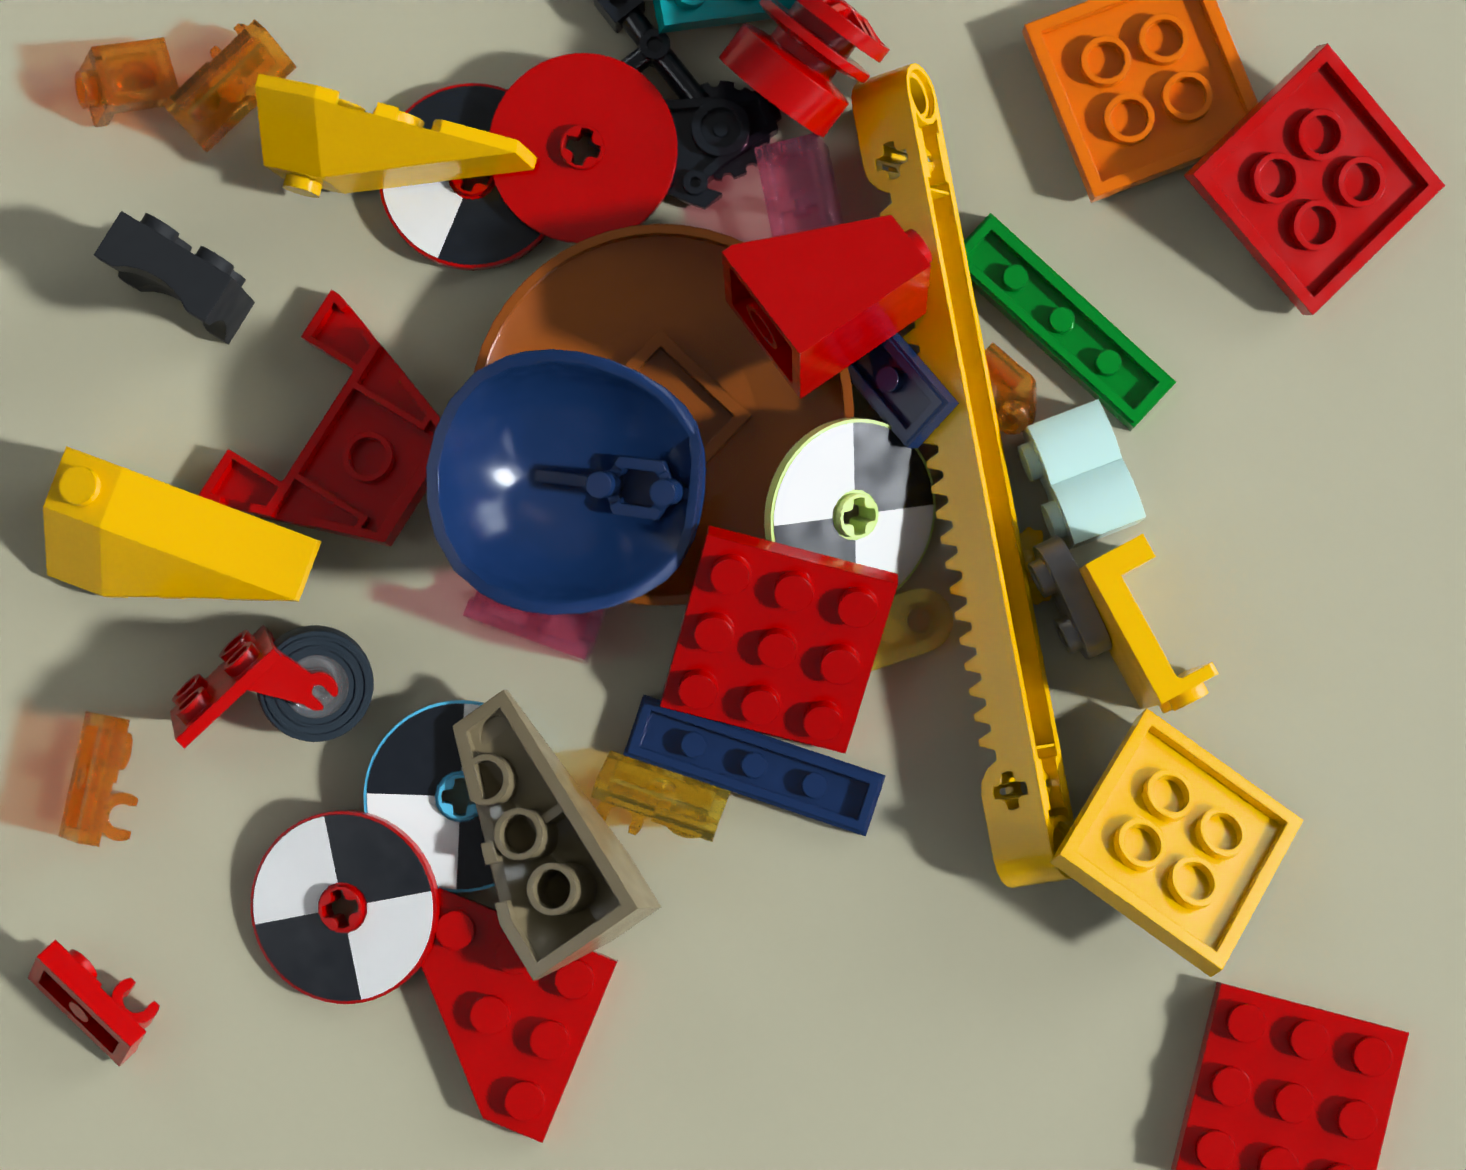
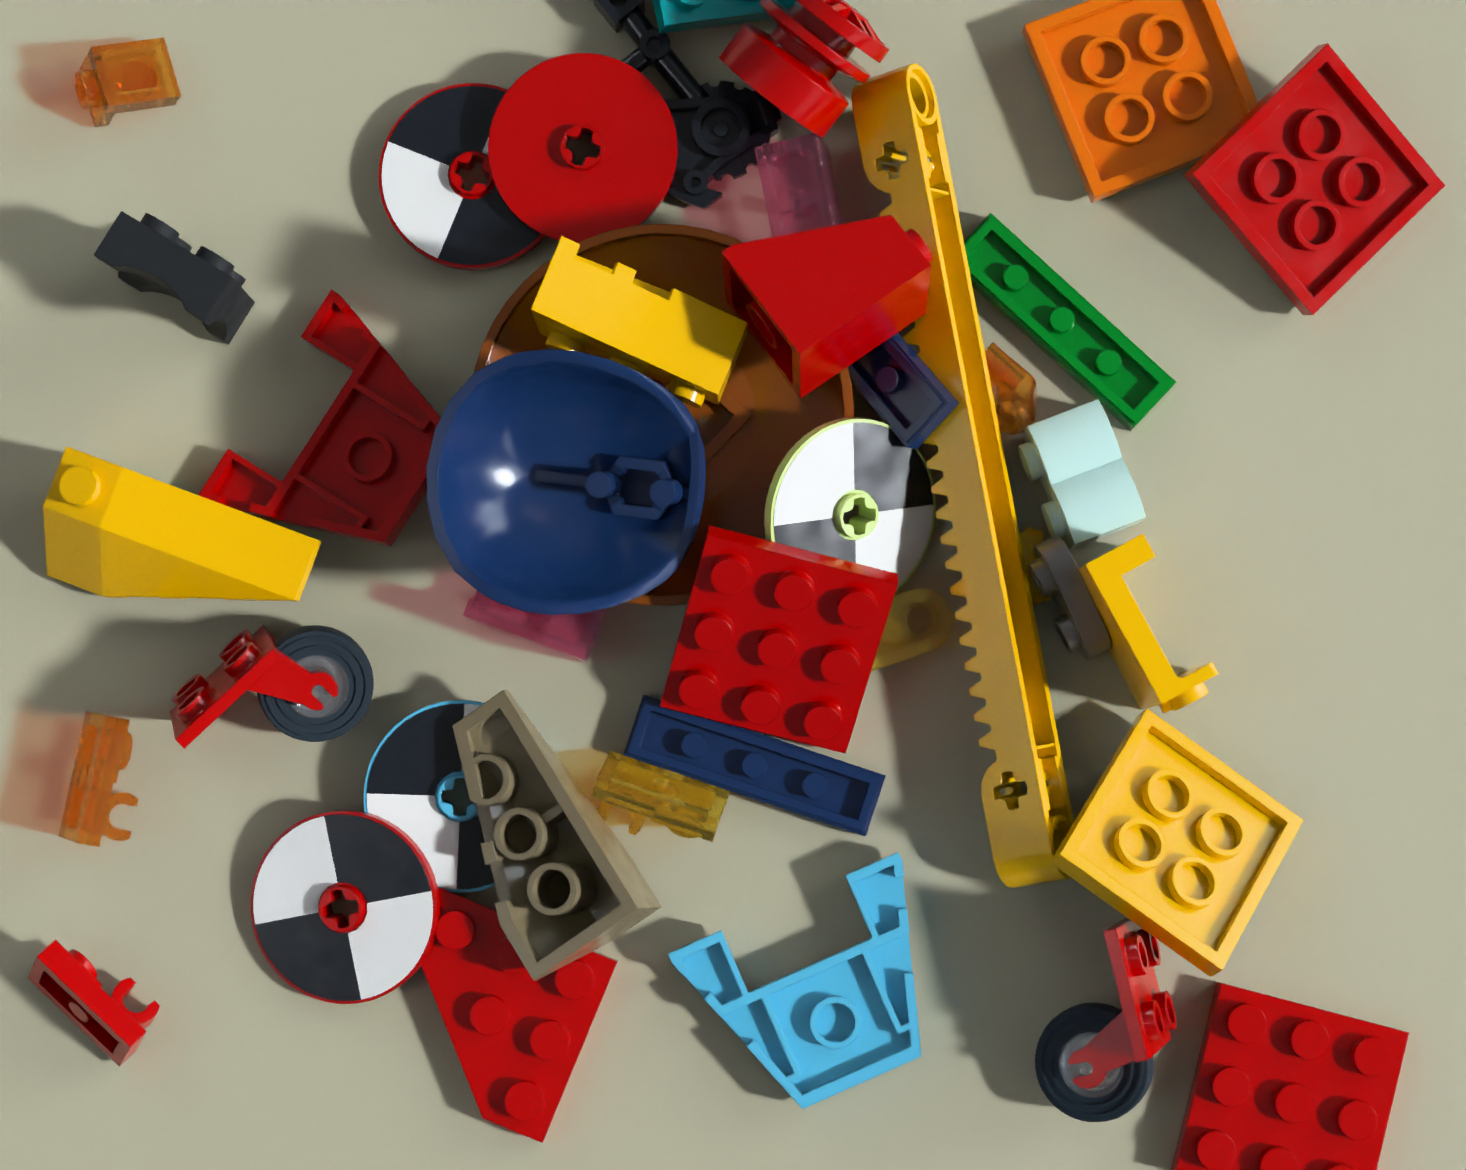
(225, 87): clear orange plate -> none
(341, 148): yellow wedge -> none
(638, 325): none -> yellow wedge
(833, 1017): none -> medium azure wing
(1100, 1058): none -> plate

